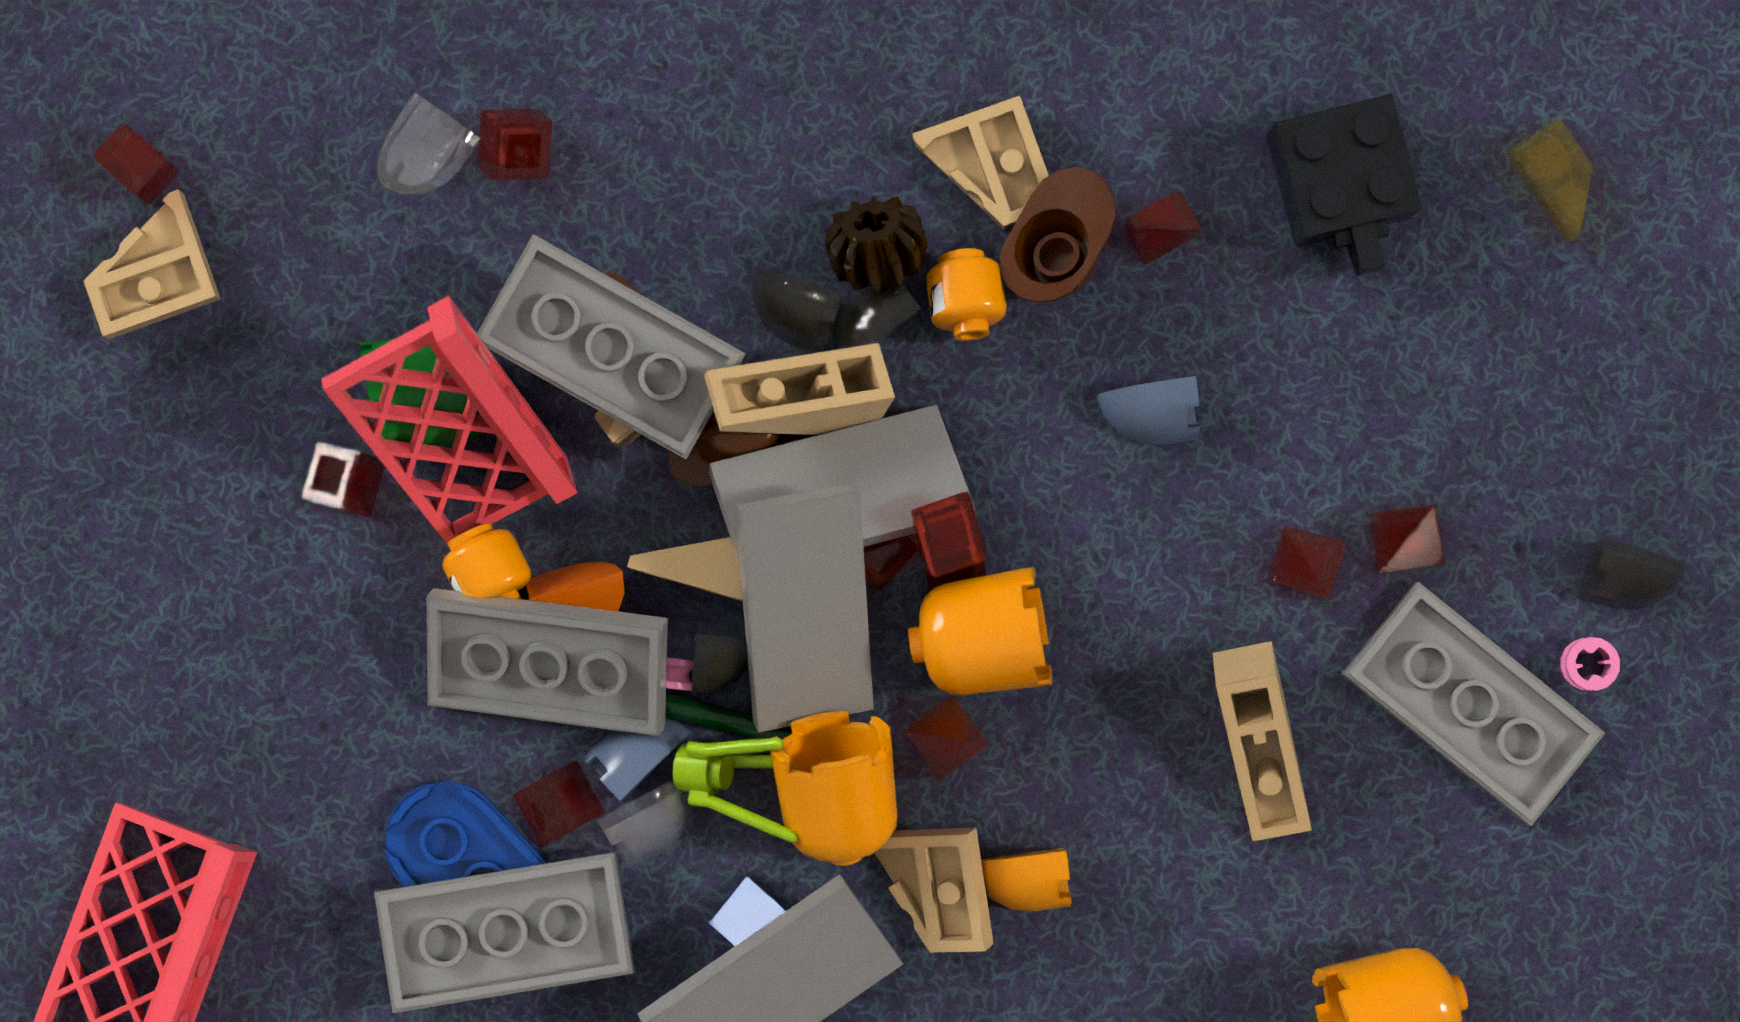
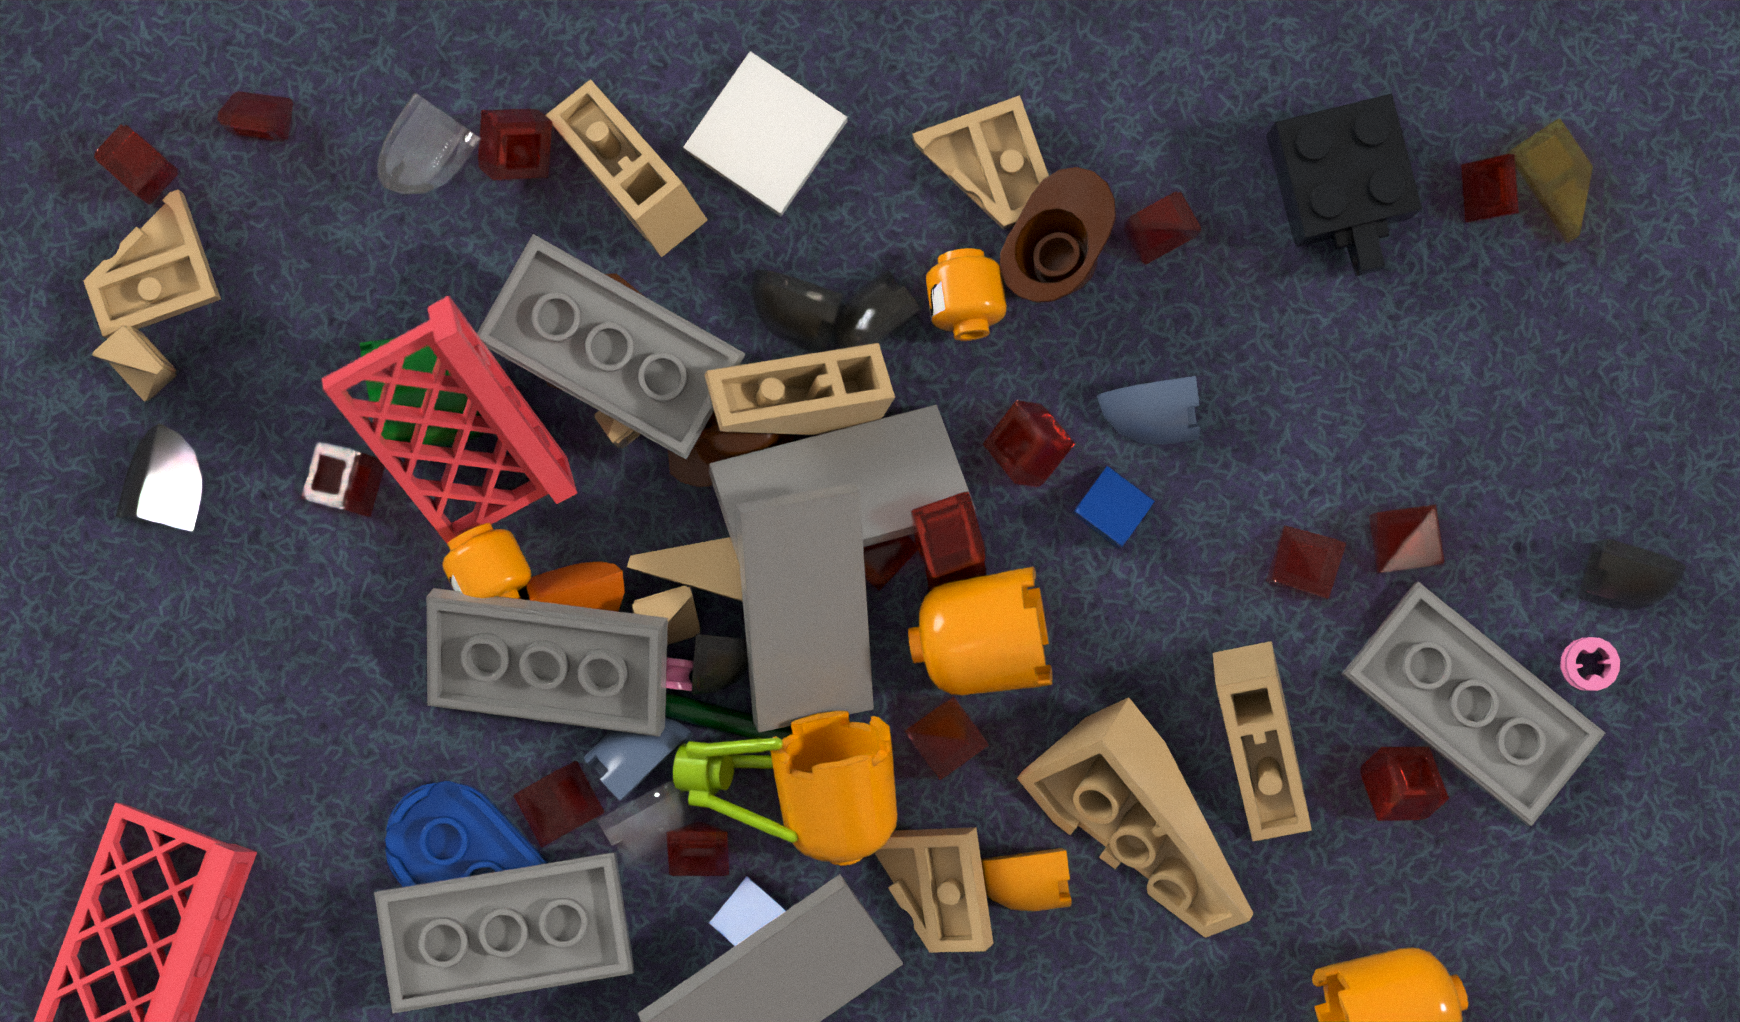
(136, 361): none -> tan slope
(162, 481): none -> clear smoke brick
(257, 116): none -> clear red slope
(627, 168): none -> tan slope
(677, 607): none -> tan slope
(698, 851): none -> clear red slope
(765, 133): none -> white tile
(876, 243): dark brown gear -> none
(1028, 443): none -> clear red slope
(1113, 507): none -> blue slope
(1130, 796): none -> tan wedge
(1403, 783): none -> clear red slope
(1490, 188): none -> clear red slope

